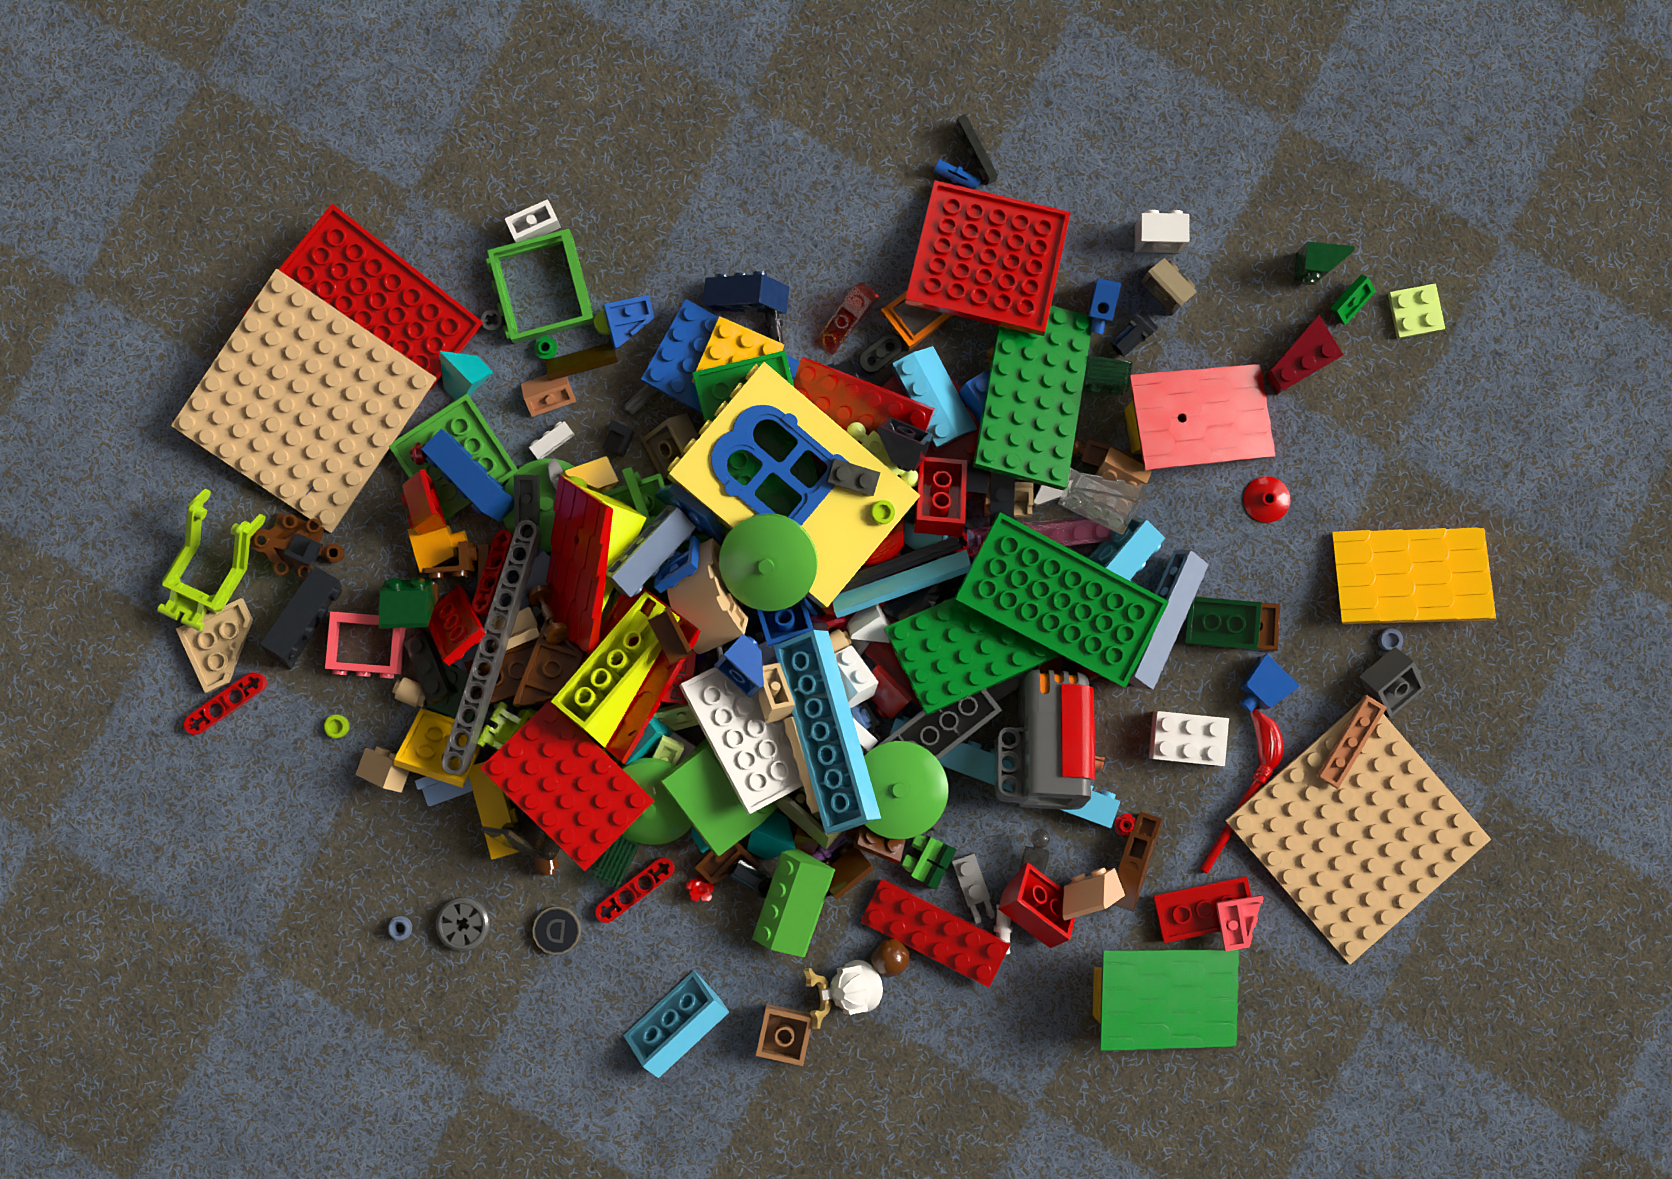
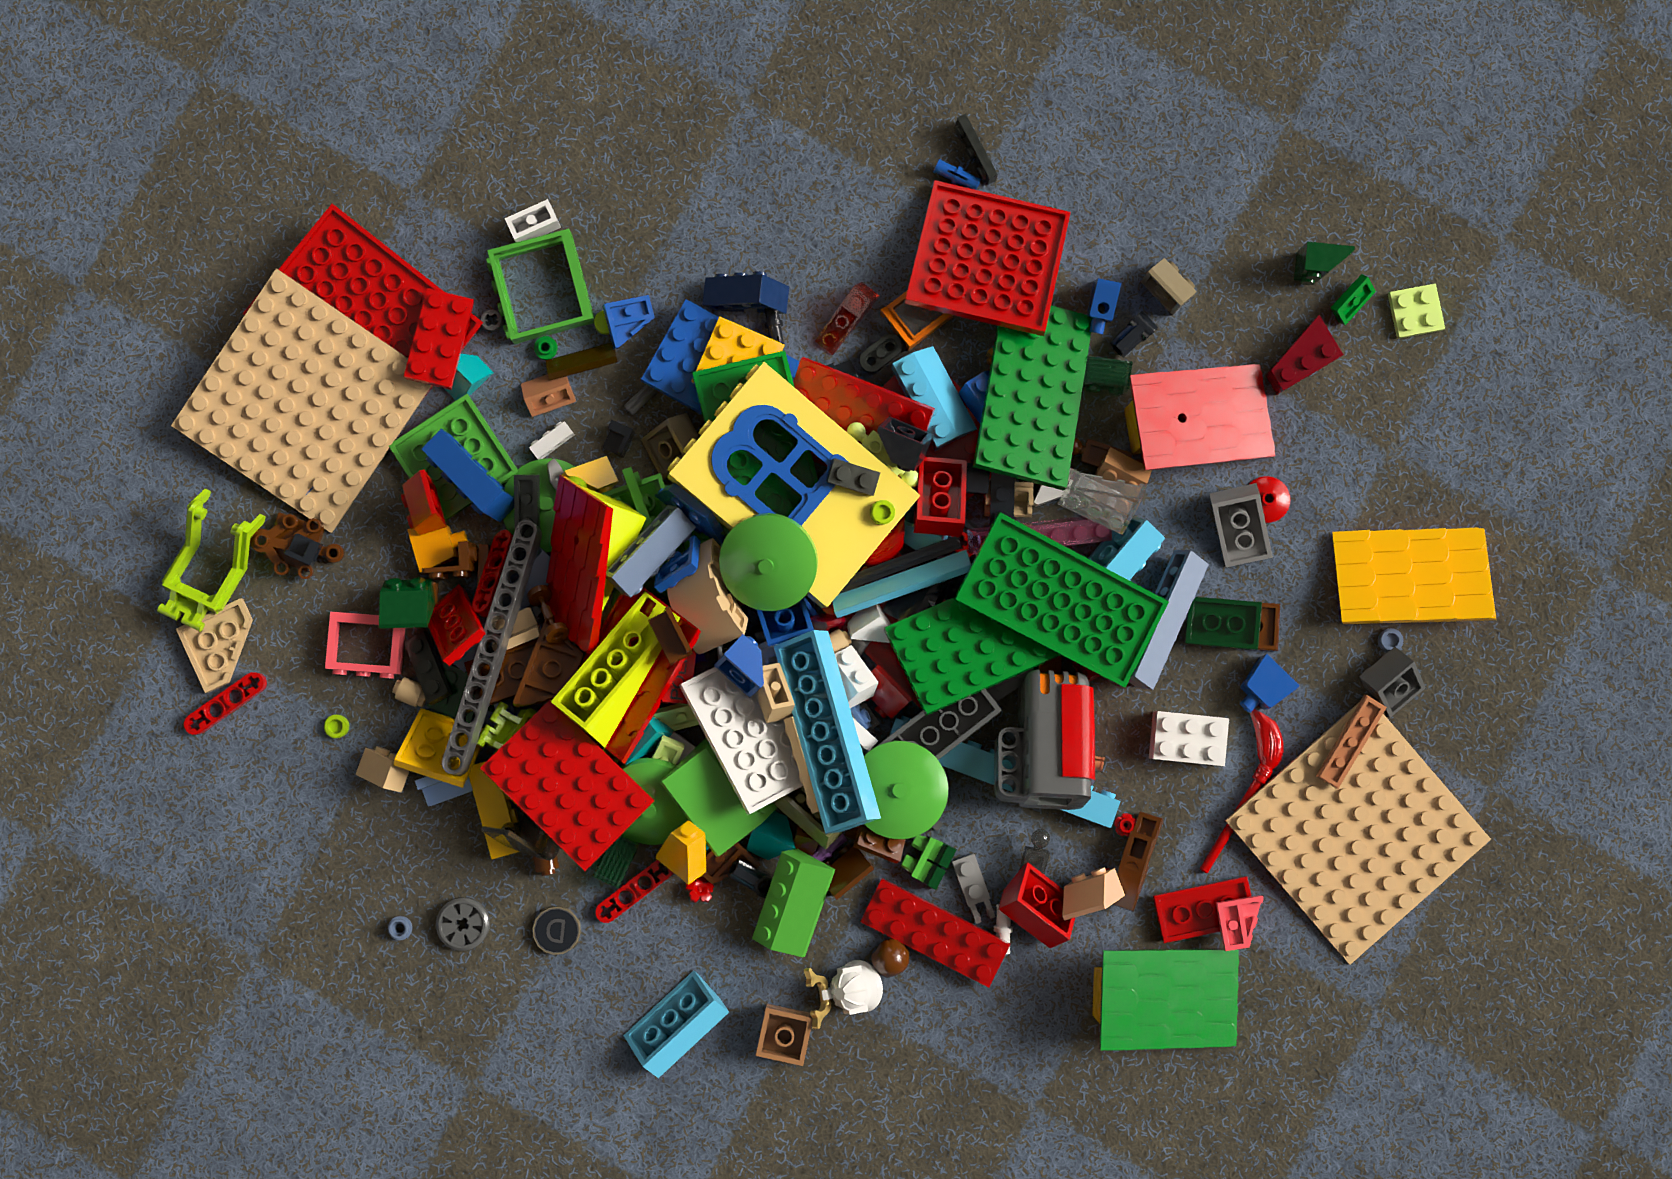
(301, 617): black wedge -> none
(417, 454): dark red plate -> none
(439, 339): none -> red plate
(685, 852): none -> yellow slope
(1162, 232): white brick -> none
(1241, 525): none -> light grey slope

